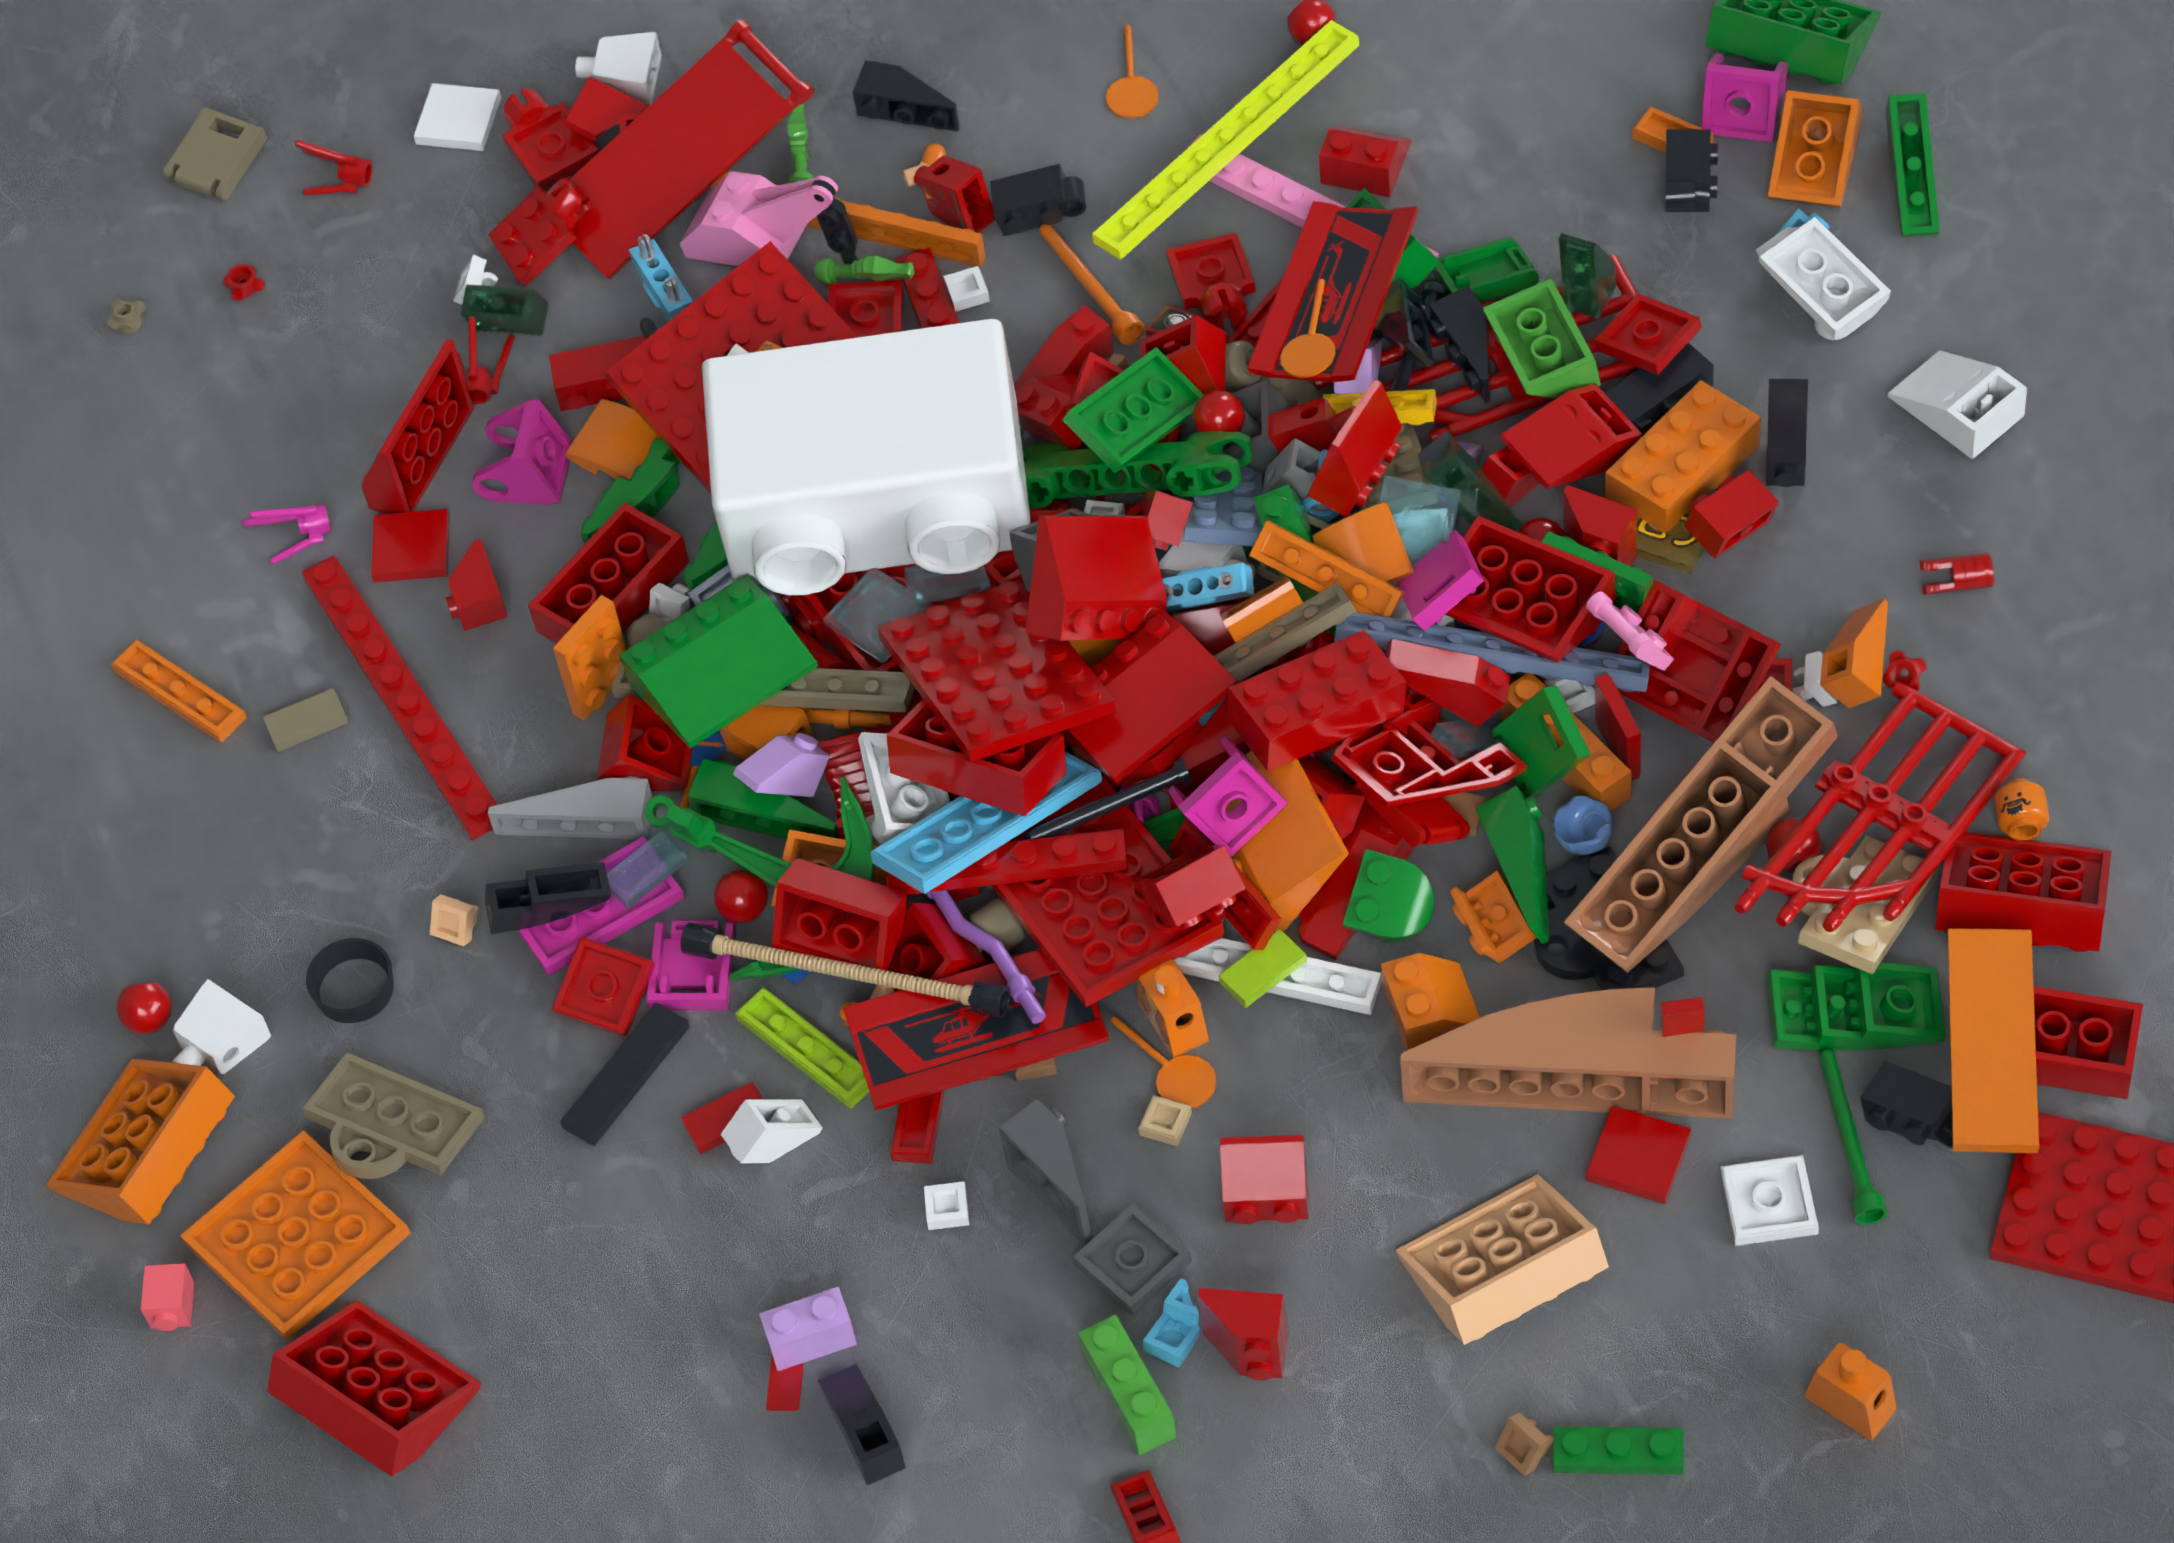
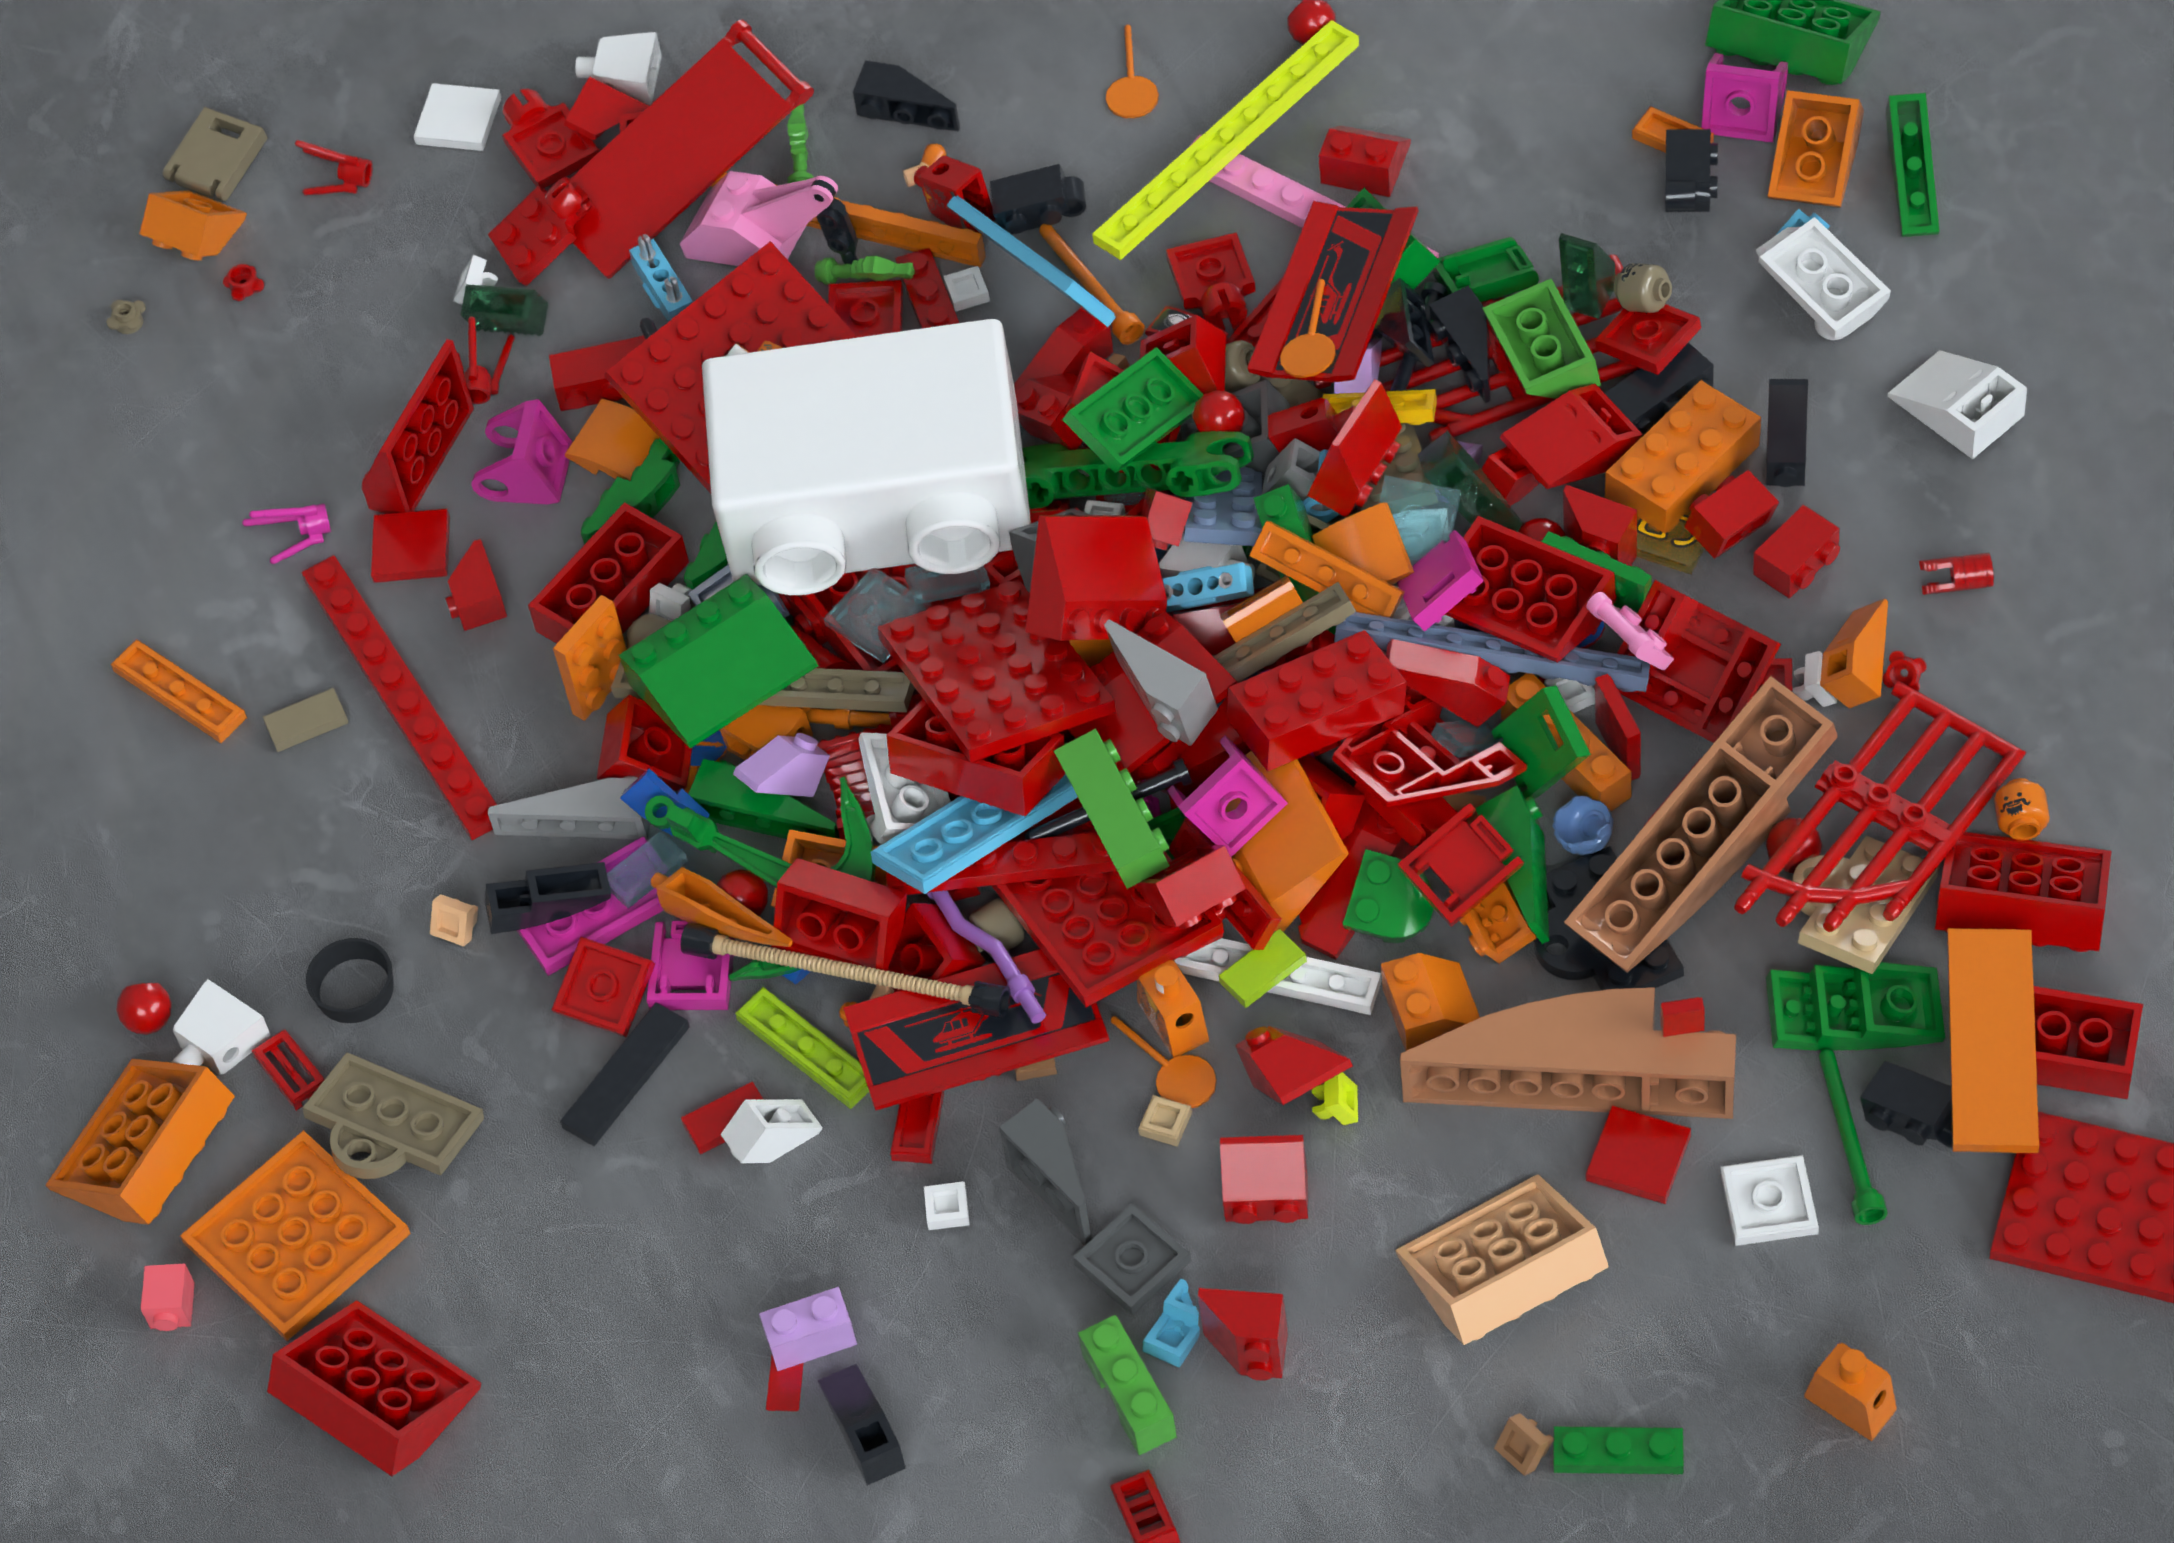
(189, 223): none -> orange slope
(305, 1091): none -> red tile
(649, 786): none -> blue slope
(704, 903): none -> orange piece
(1032, 260): none -> medium azure tile
(1112, 809): none -> bright green brick
(1169, 687): none -> light grey slope
(1288, 1063): none -> red slope
(1339, 1099): none -> neon yellow tile
(1465, 860): none -> red container
(1642, 287): none -> dark tan head
(1797, 552): none -> red brick

